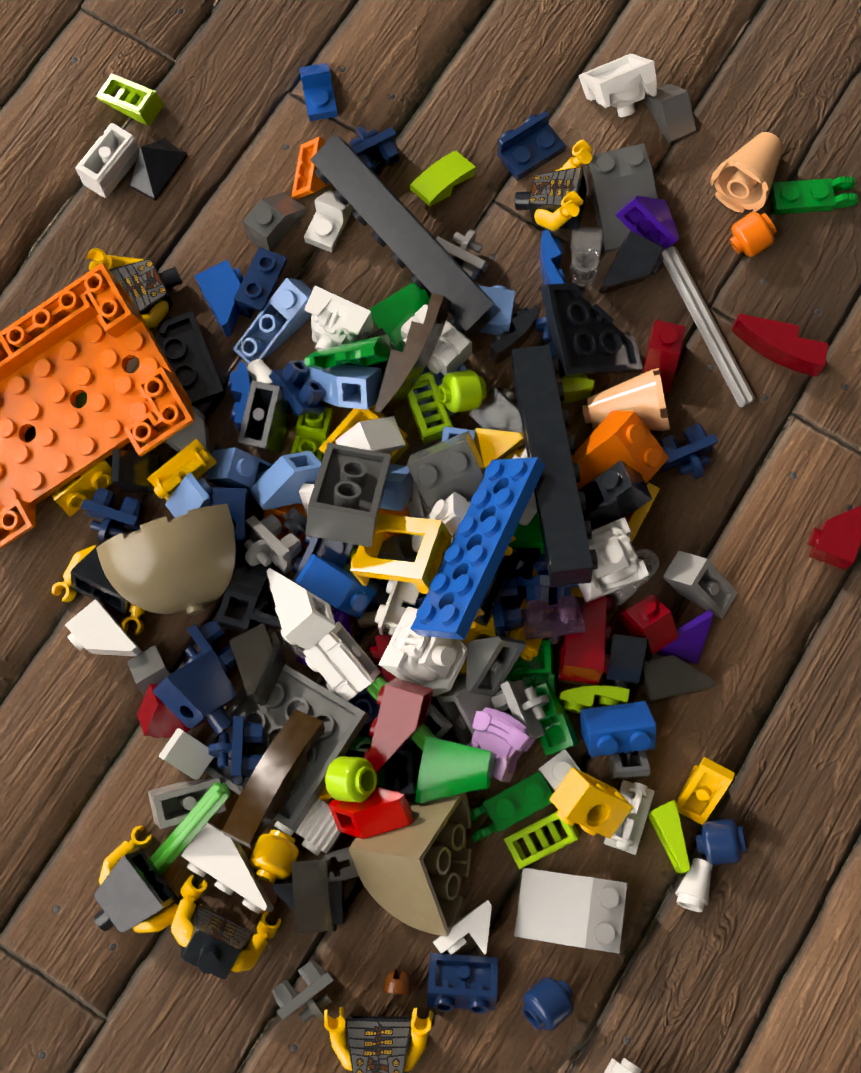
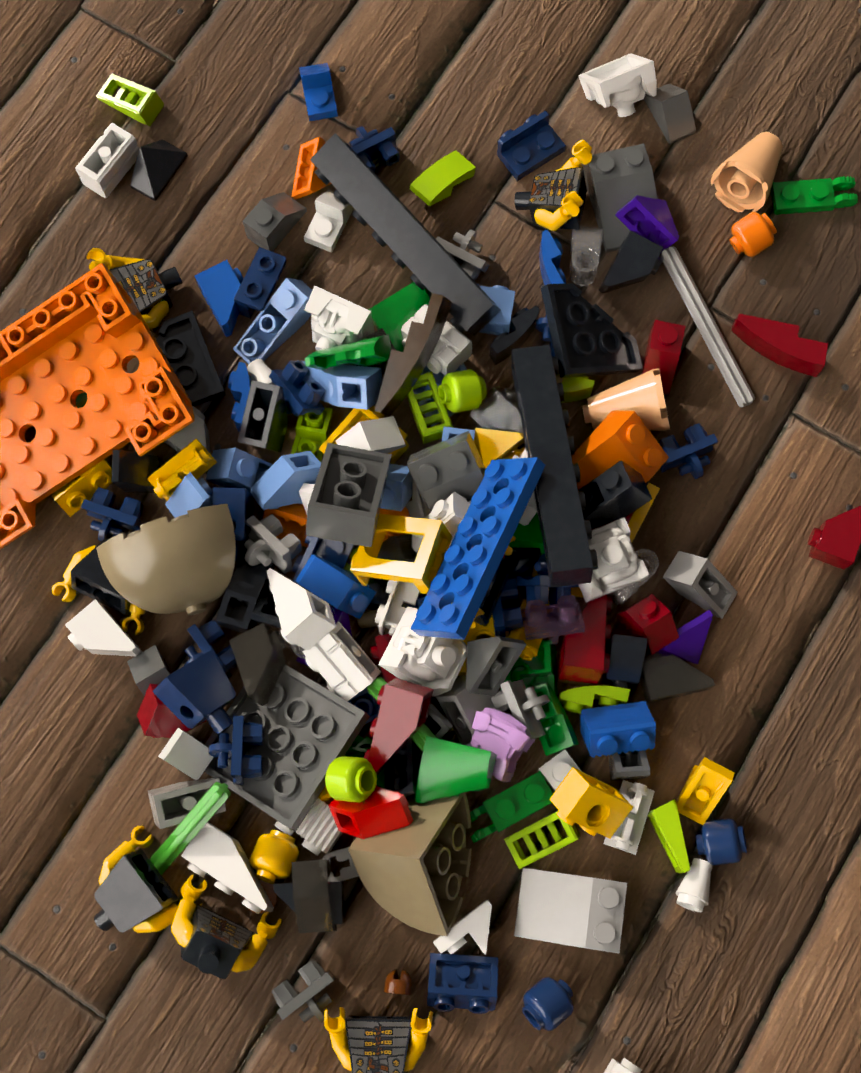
(270, 781): dark brown slope -> none
(295, 521): black plate -> none

